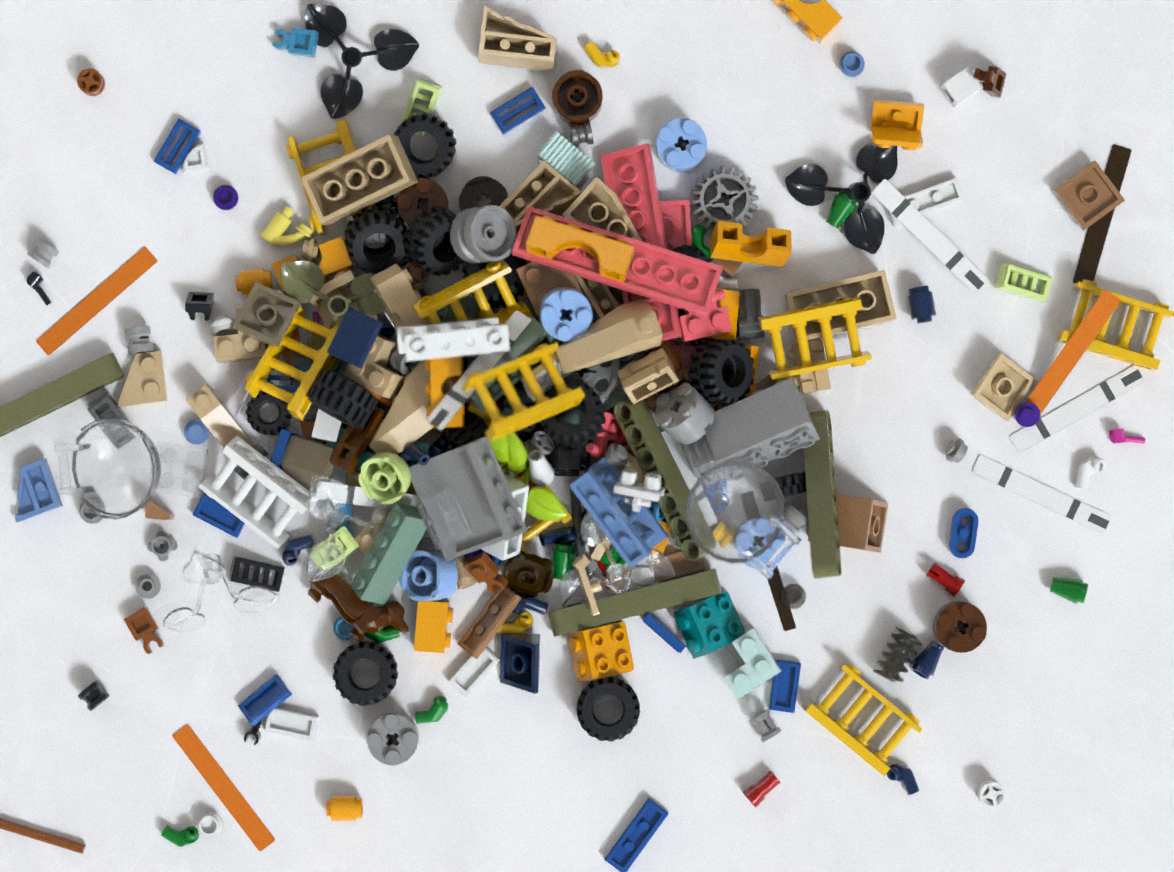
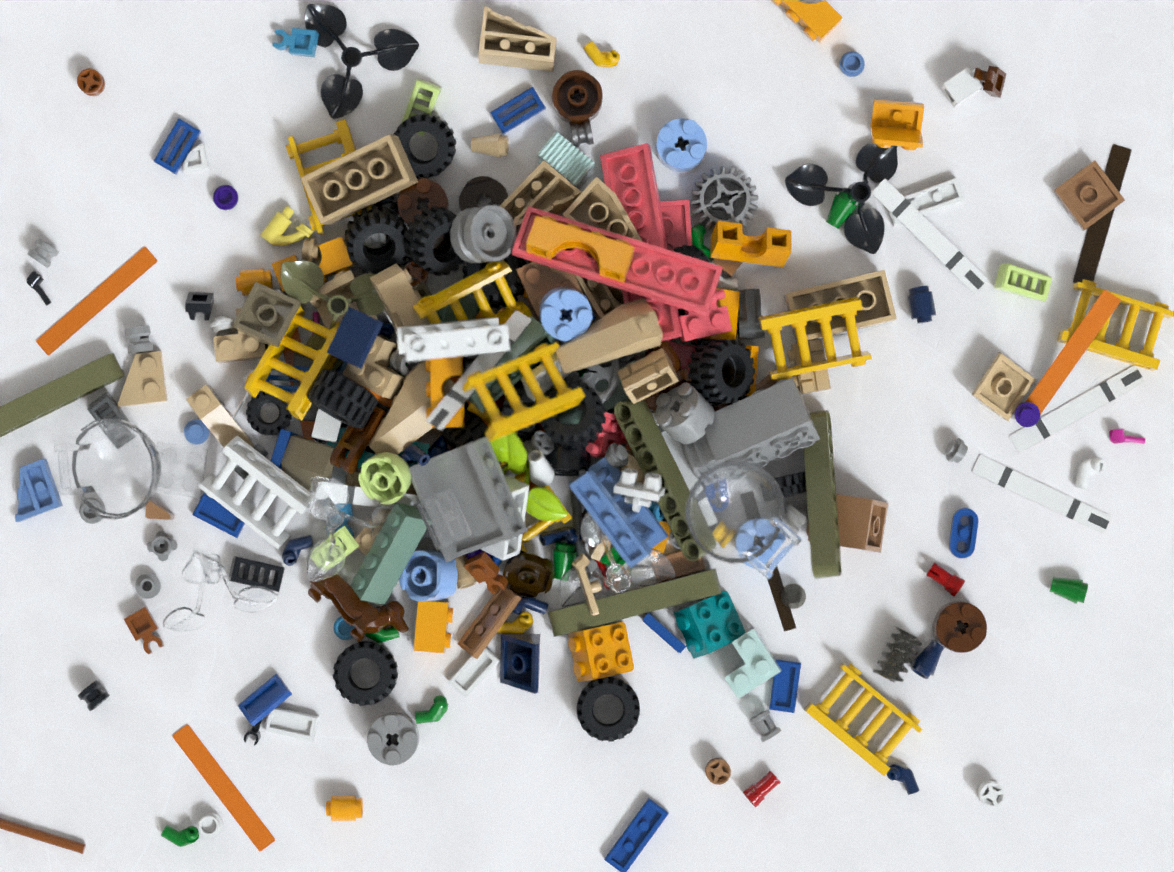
(493, 145): none -> tan cone
(722, 772): none -> medium nougat wheel

